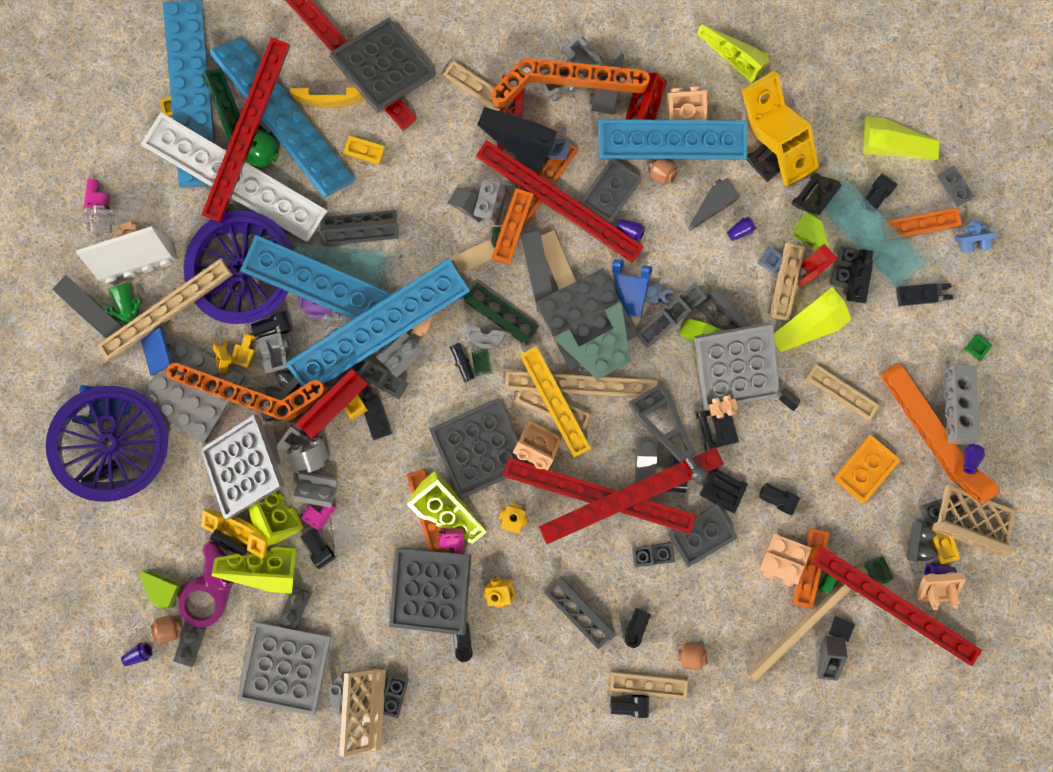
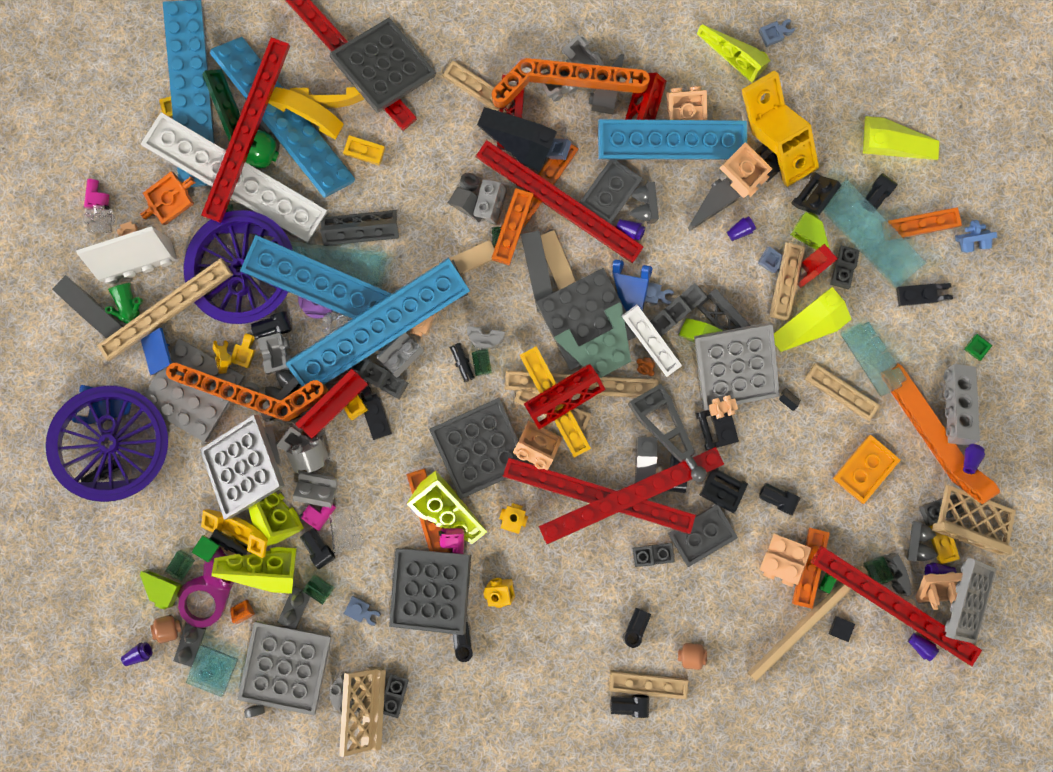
(168, 198): none -> orange plate
(180, 565): none -> clear green piece
(205, 548): none -> green tile
(211, 670): none -> clear light blue plate
(241, 612): none -> orange slope
(254, 711): none -> dark grey tile
(308, 109): none -> yellow slope
(318, 589): none -> clear green piece
(358, 609): none -> sand blue plate
(469, 181): none -> dark grey tile
(497, 319): dark green fence -> none
(562, 394): none -> red fence
(586, 609): dark grey fence -> none
(646, 366): none -> dark orange plate
(648, 211): none -> dark grey tile
(651, 340): none -> white plate
(663, 171): nougat head -> none
(746, 170): none -> light nougat plate
(774, 33): none -> sand blue plate
(832, 657): dark grey slope -> none
(860, 277): black hinge -> none
(868, 354): none -> clear light blue windscreen
(901, 580): none -> dark grey slope
(924, 647): none -> dark purple cone
(955, 186): dark grey hinge -> none
(970, 601): none -> light grey plate

